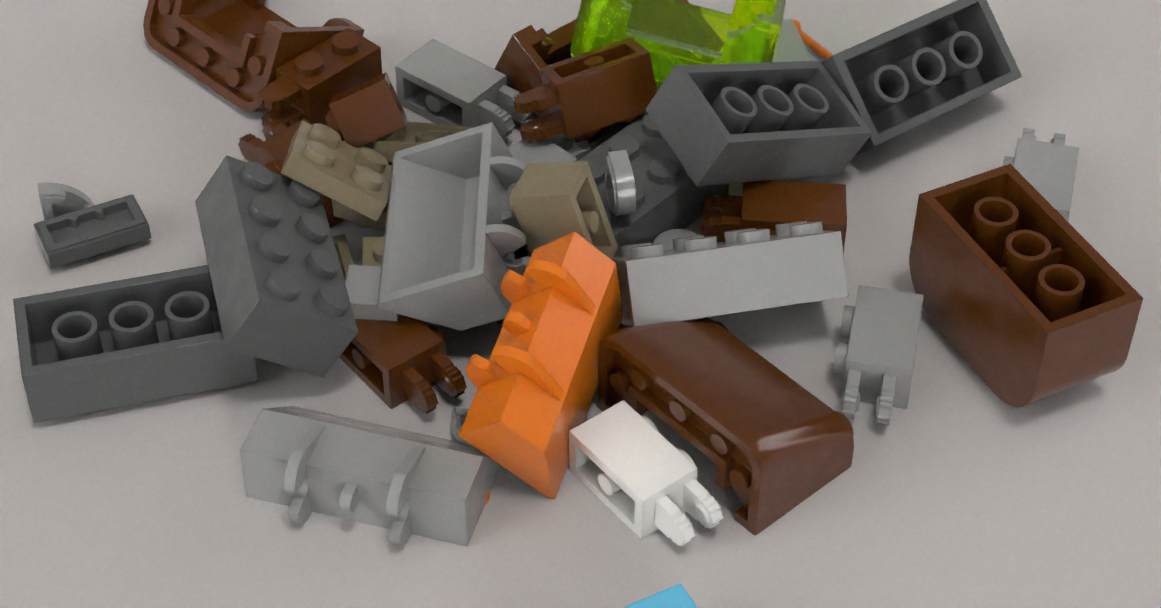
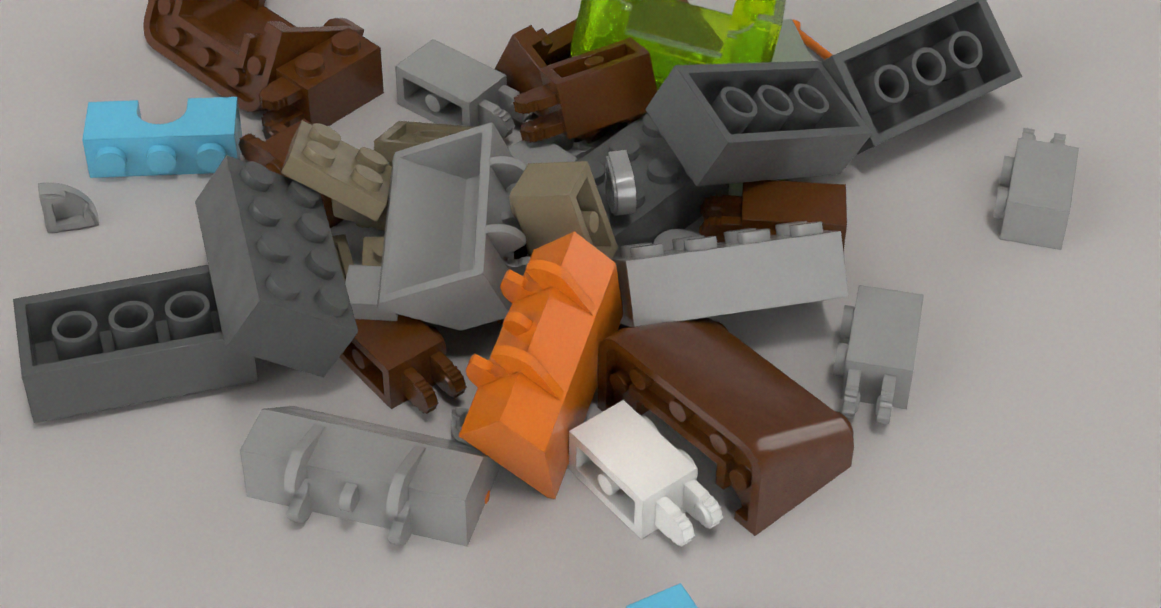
(92, 231): dark grey plate -> none
(125, 145): none -> medium azure arch
(366, 112): reddish brown hinge -> none
(1018, 288): reddish brown brick -> none

